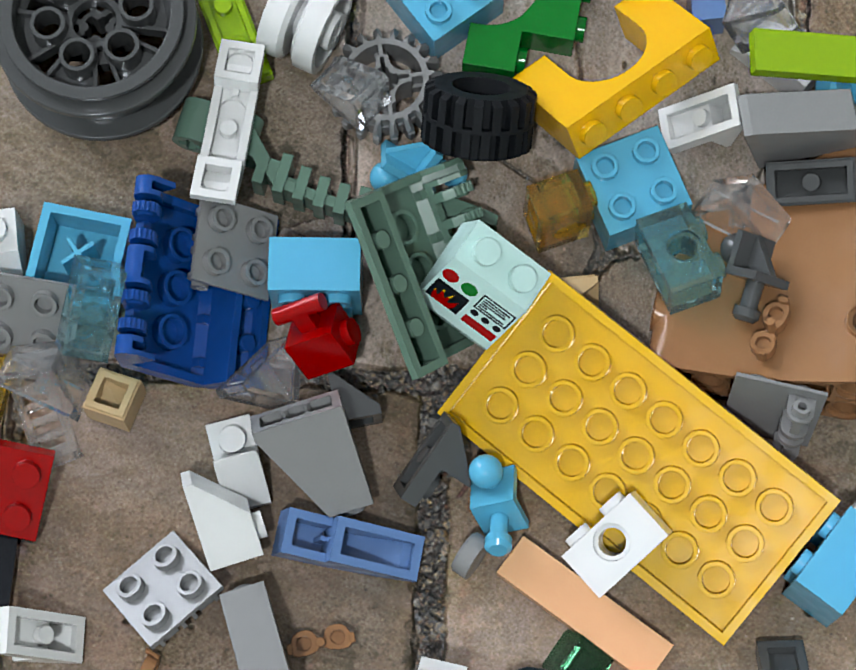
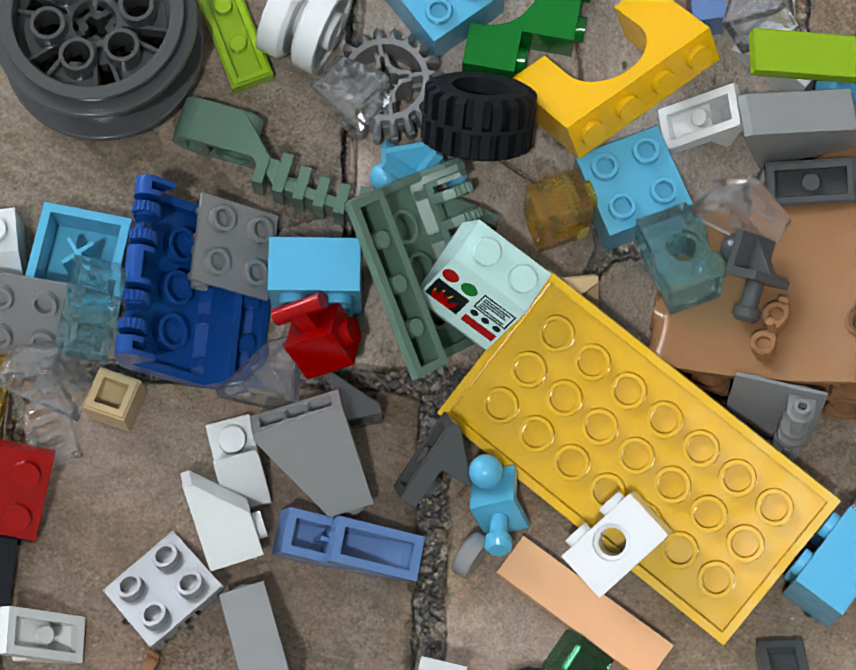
(229, 122): white slope -> none
(306, 642): medium nougat piece -> none

